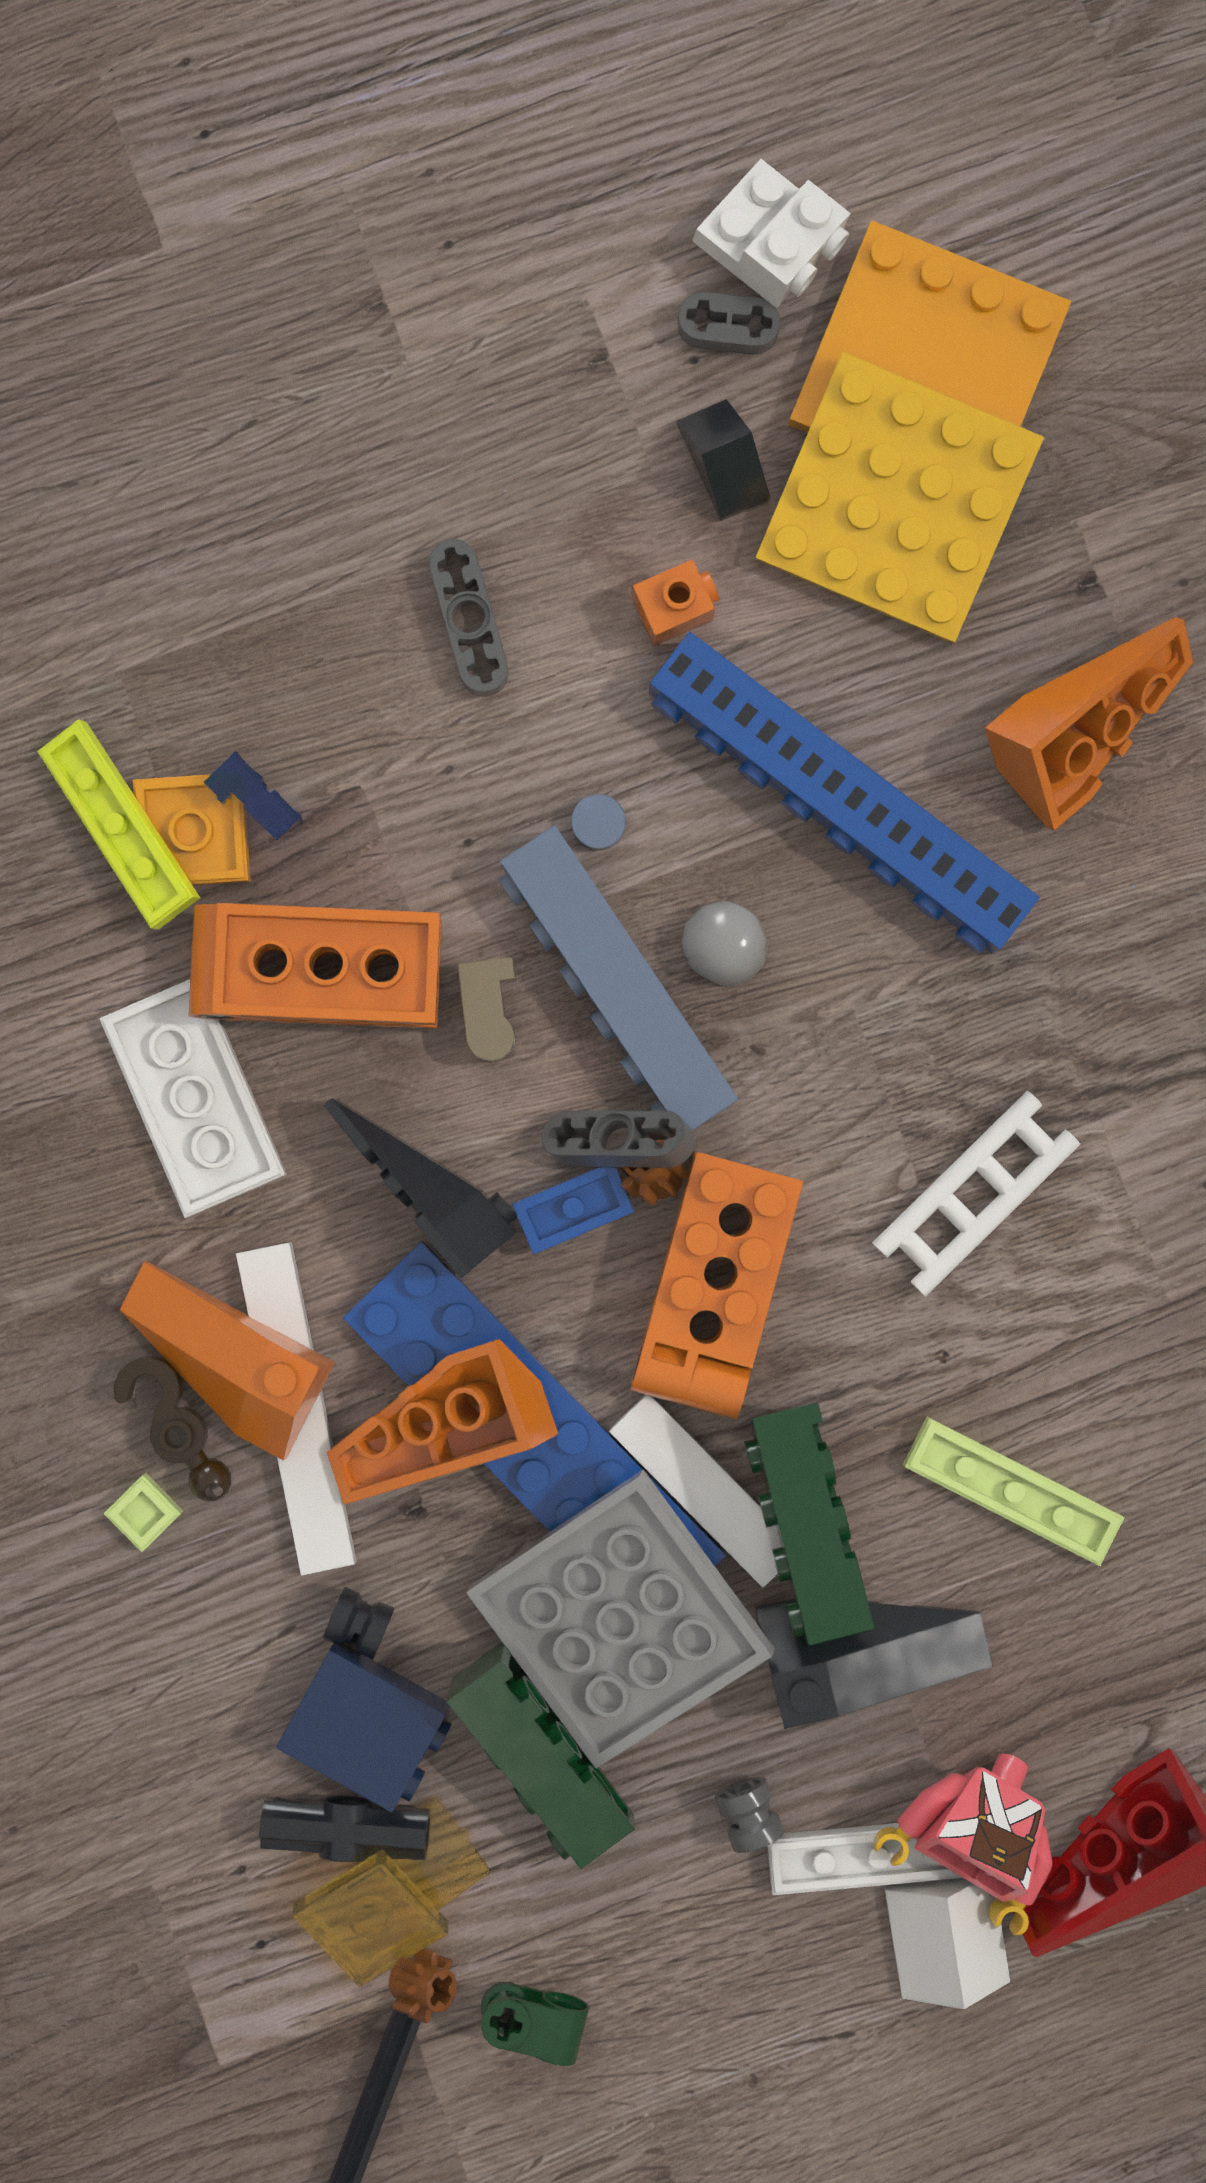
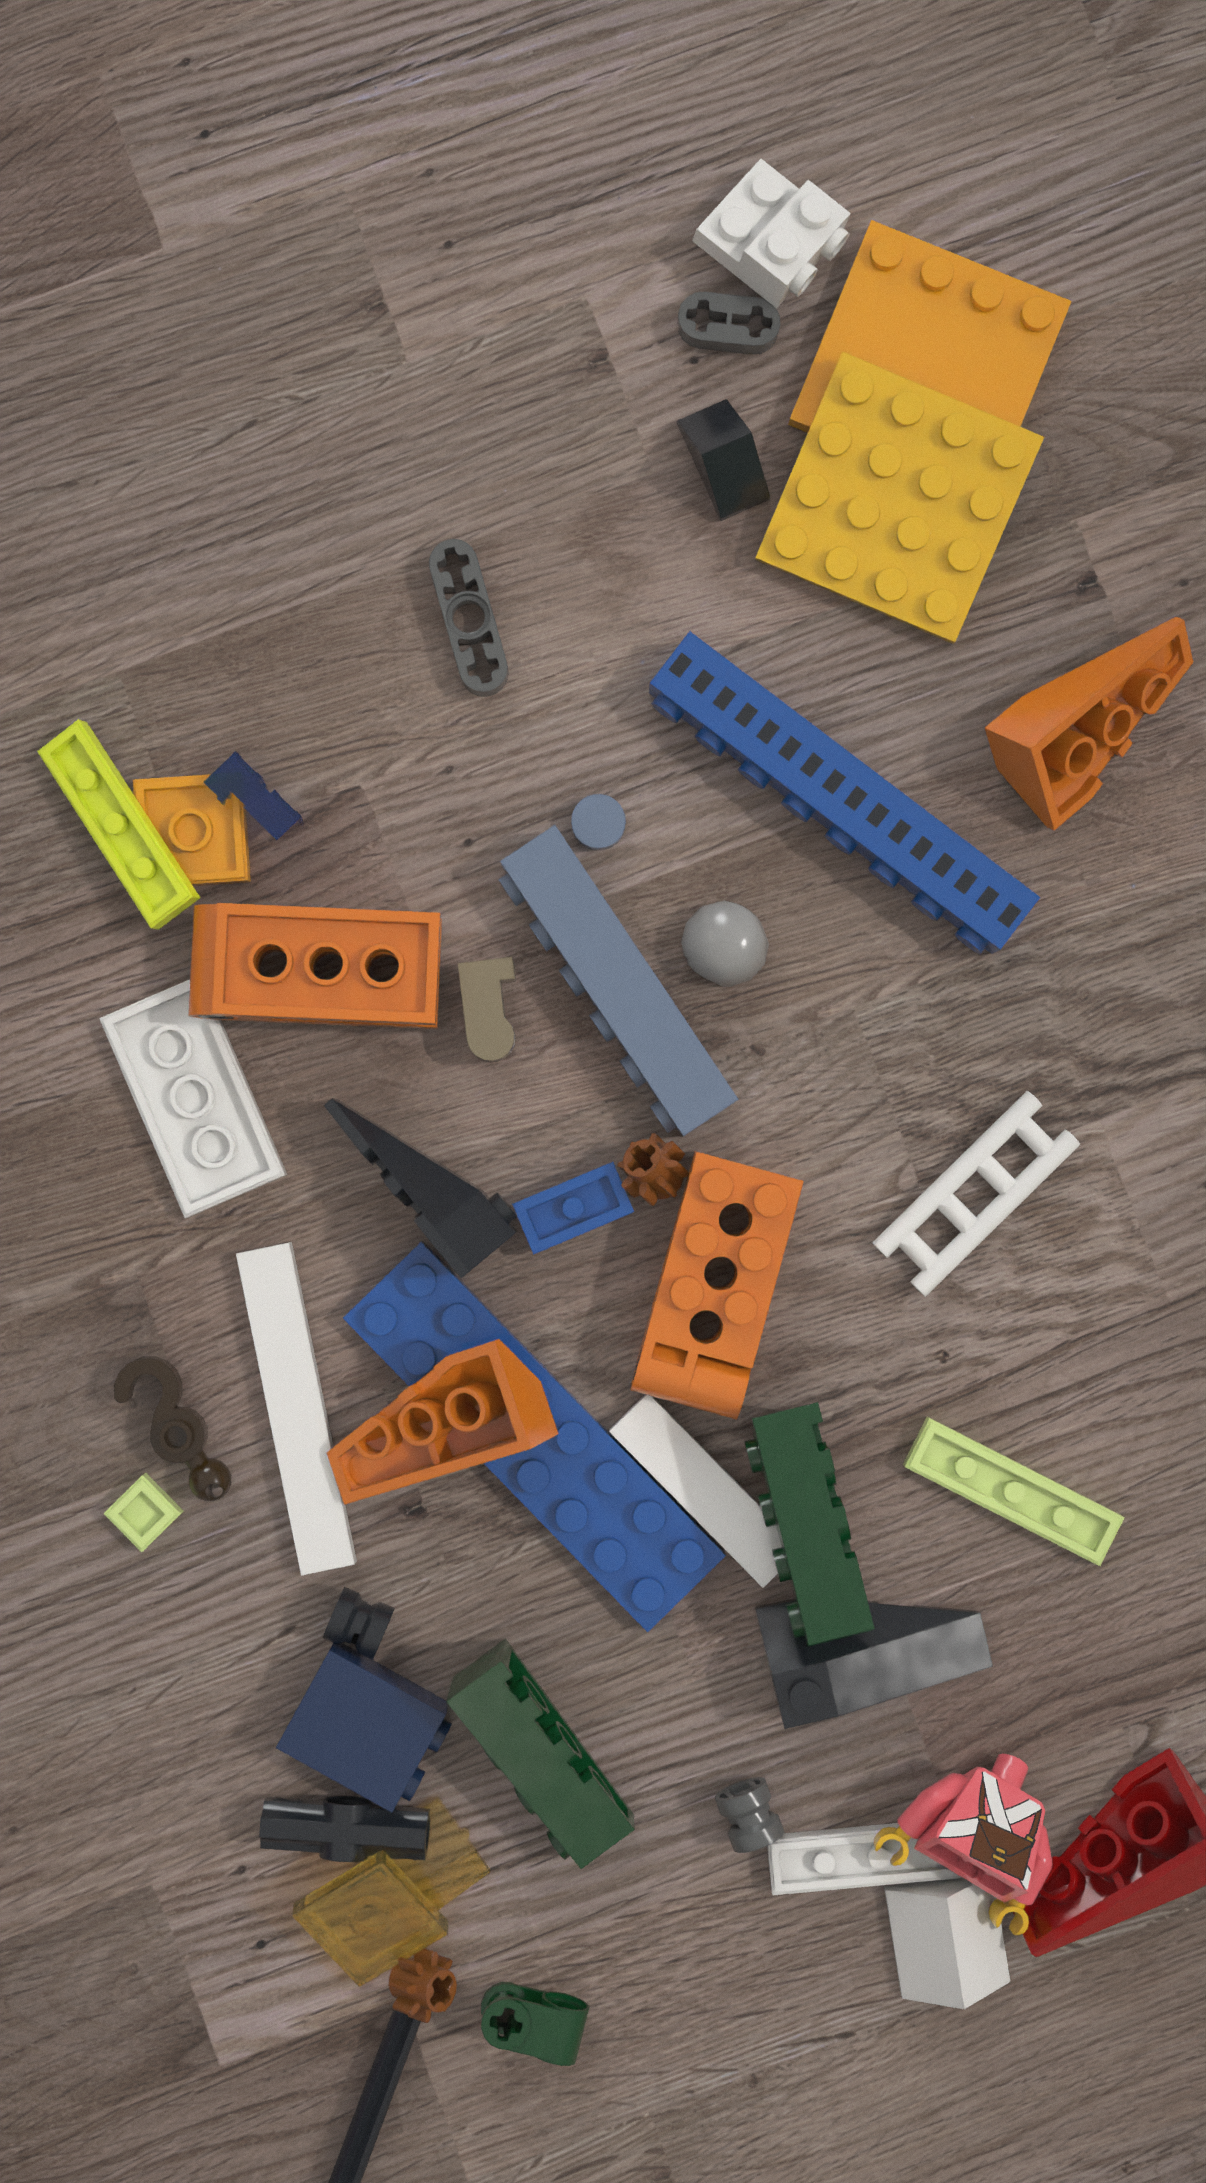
(237, 1365): orange wedge -> none
(620, 1619): light grey plate -> none
(636, 1151): dark grey beam -> none
(675, 601): orange brick -> none

